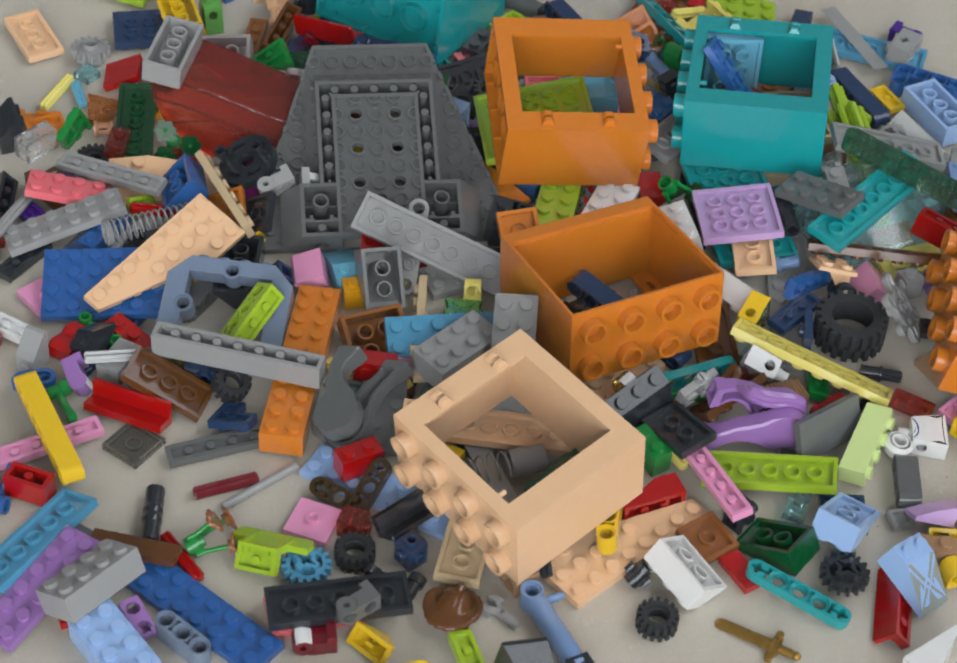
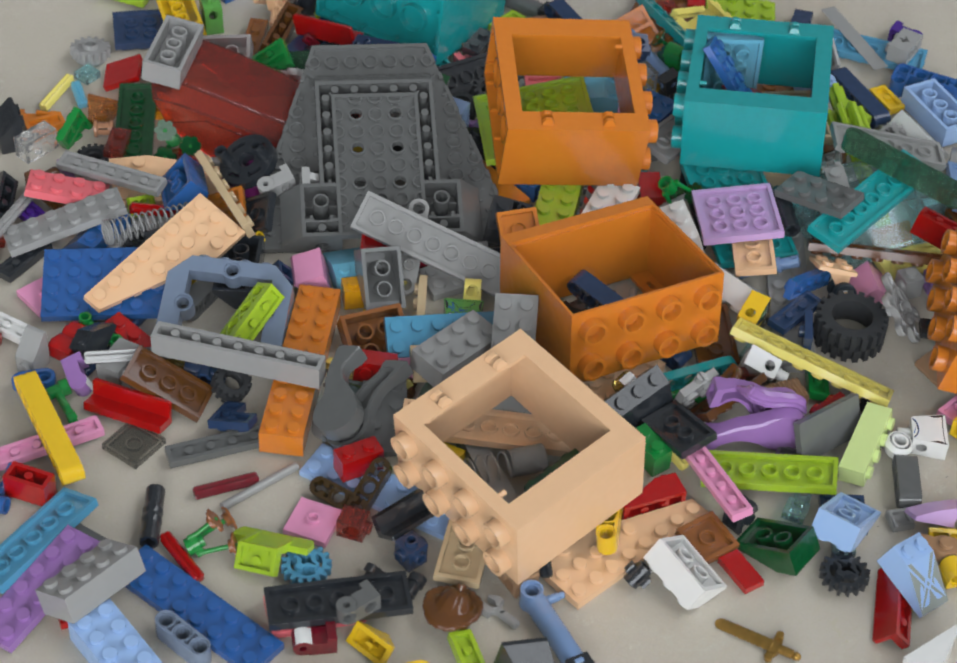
(33, 36): light nougat plate -> none
(138, 617): medium lavender leg -> none
(150, 550): reddish brown tile -> none
(358, 541): black tyre -> none
(653, 629): black tyre -> none
(804, 603): teal beam -> none
(880, 373): black axle -> none
(911, 404): clear red plate -> none

